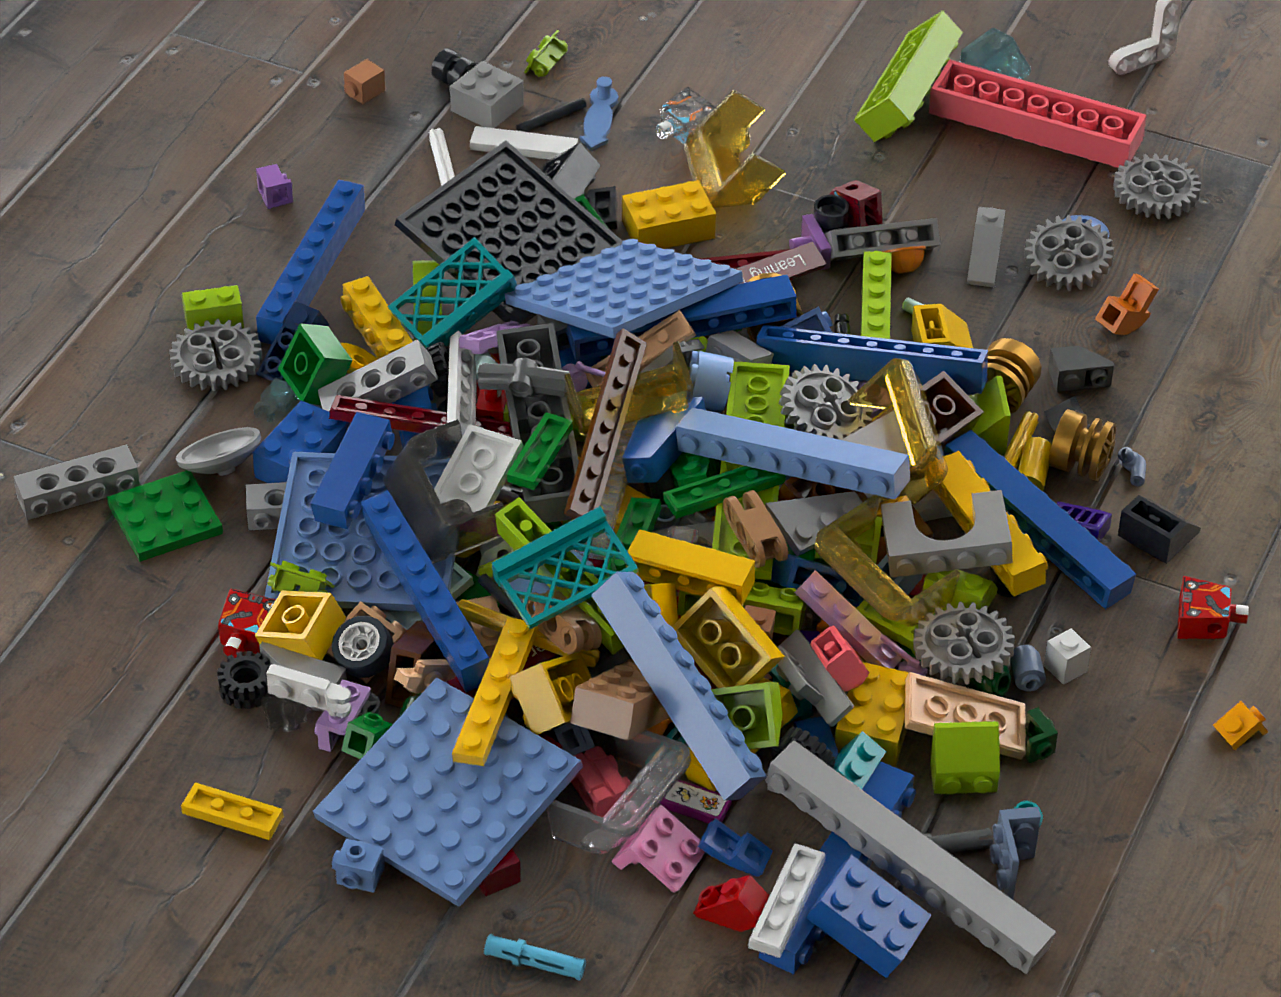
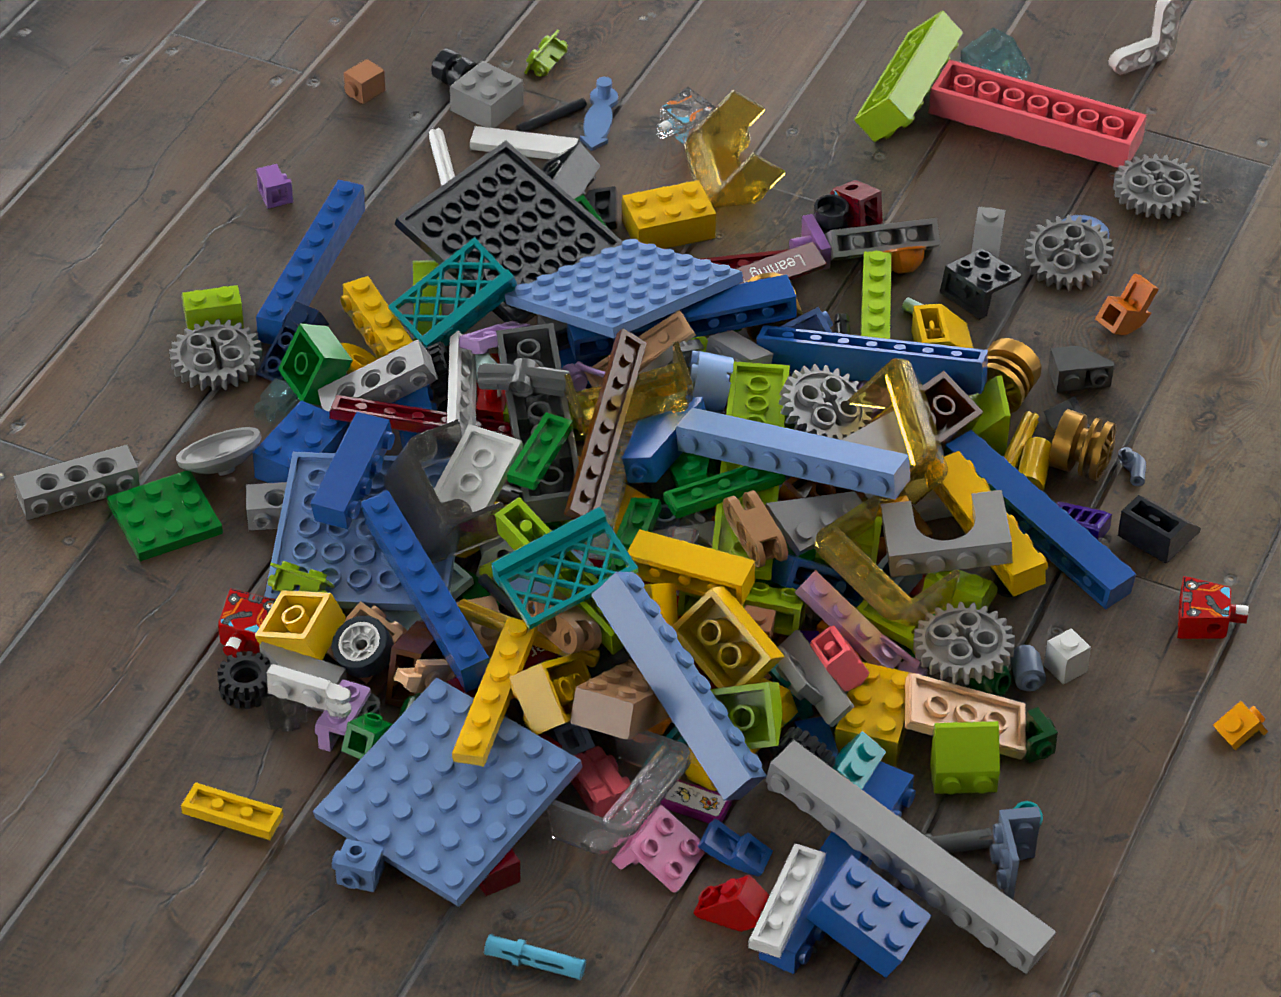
(974, 279): none -> black bracket

